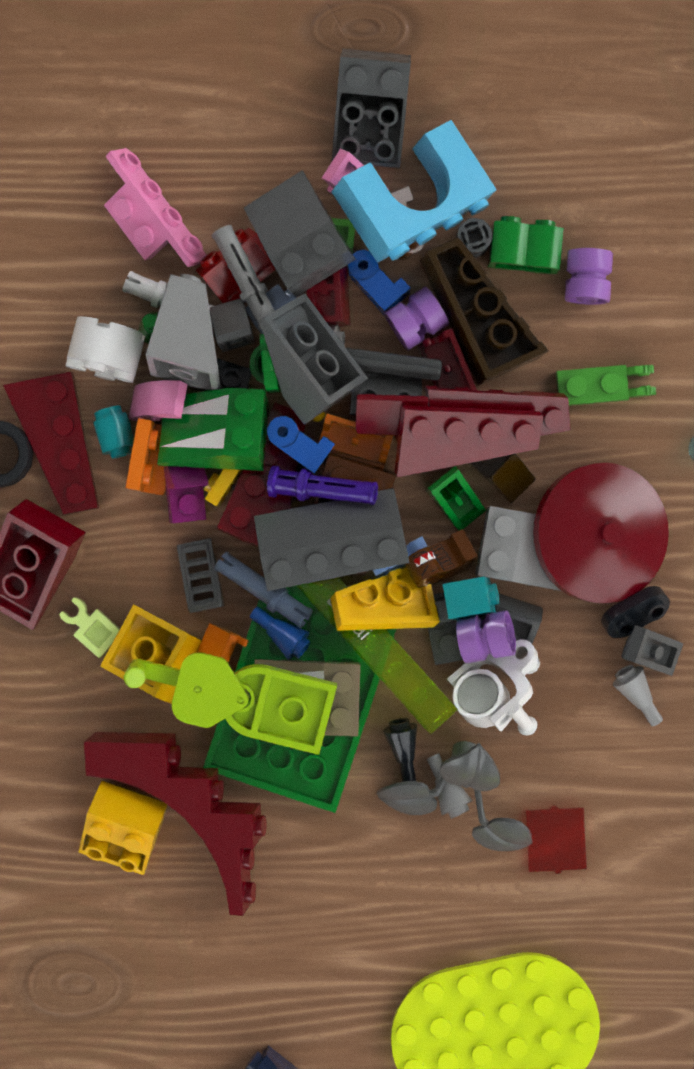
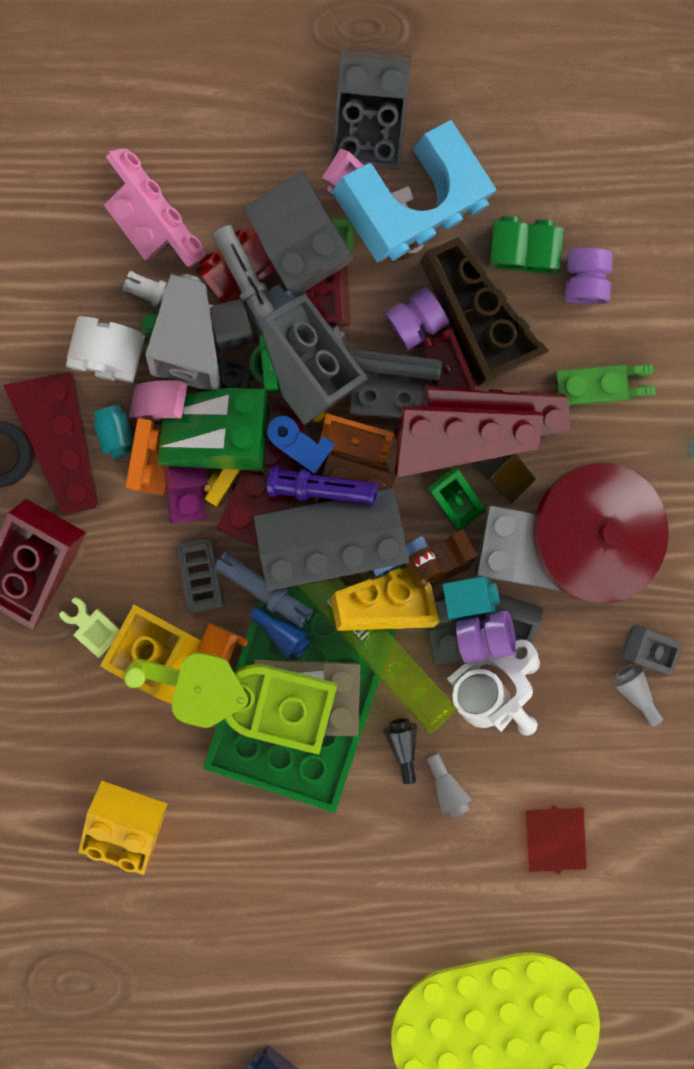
(194, 793): dark red arch -> none
(375, 283): blue leg -> none
(383, 412): dark red slope -> none
(467, 767): dark grey plant -> none
(475, 244): dark grey wheel -> none
(636, 610): black plate -> none

